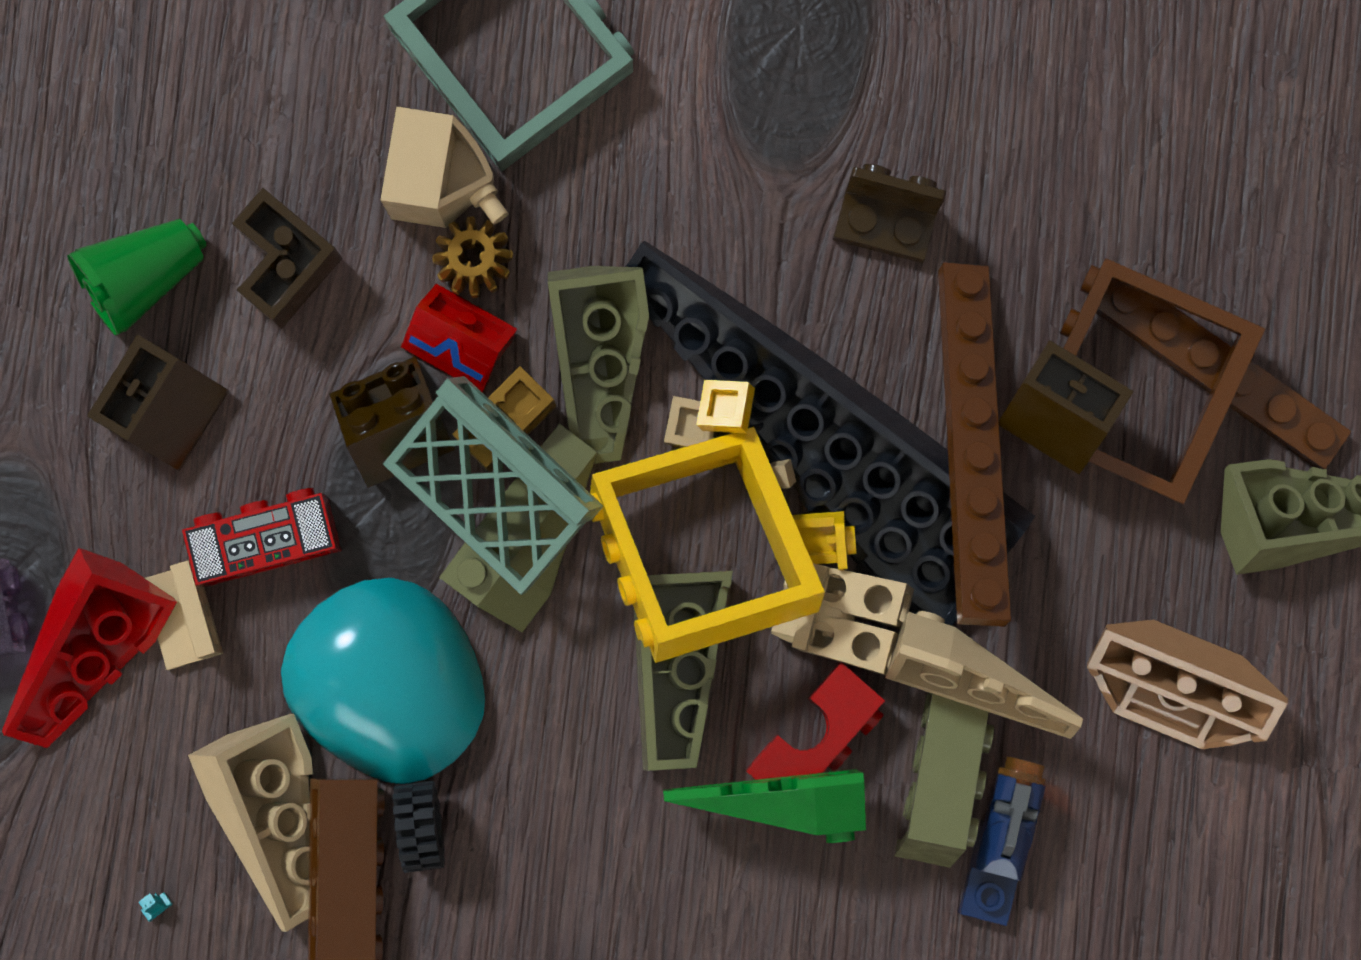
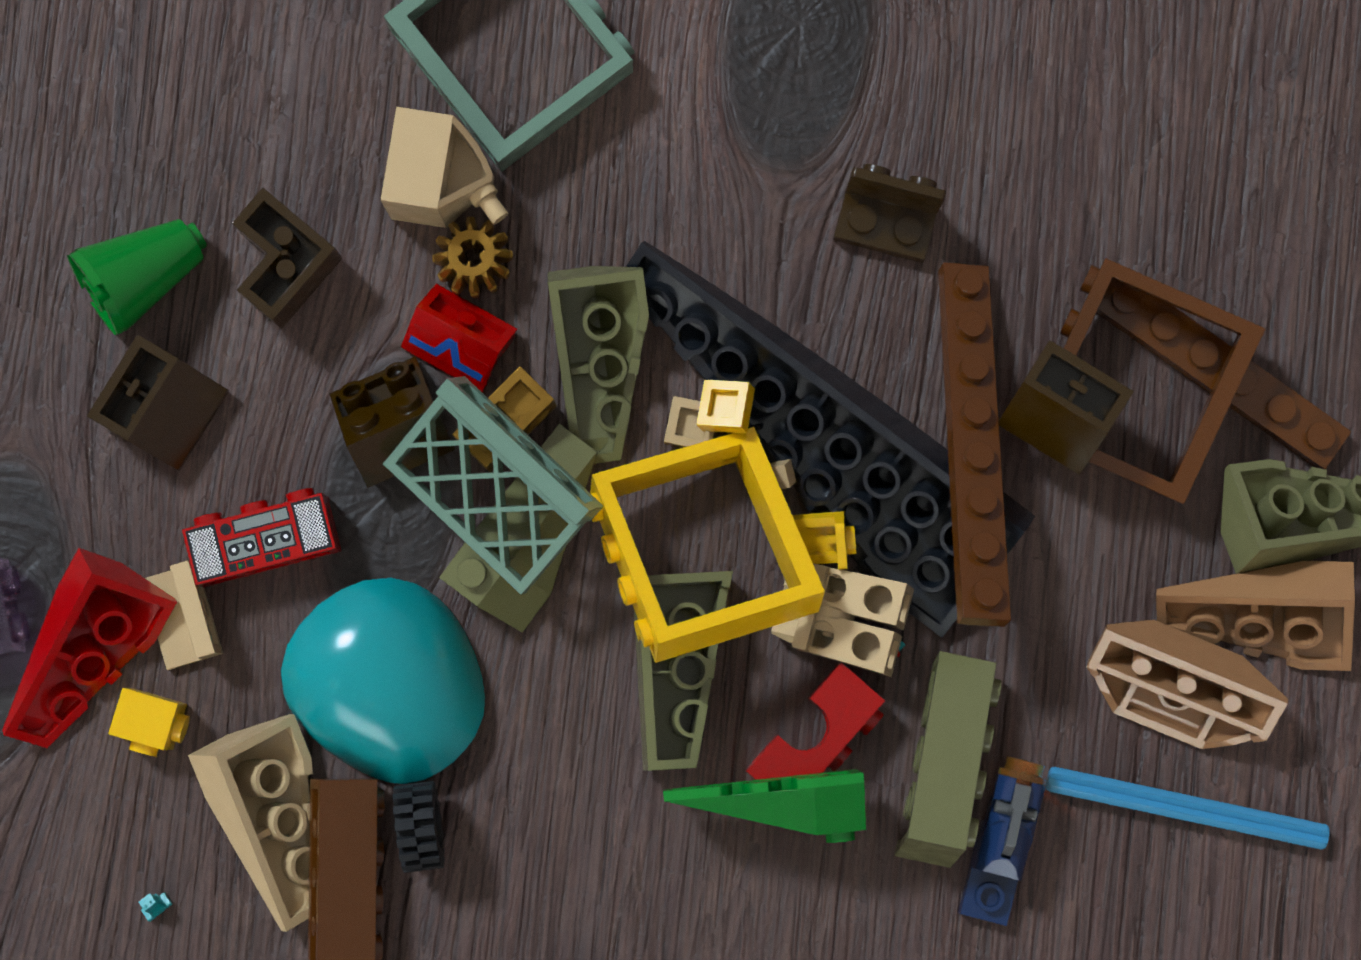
(149, 721): none -> yellow brick
(959, 669): tan wedge -> none
(1187, 808): none -> dark azure axle
(1282, 610): none -> medium nougat wedge

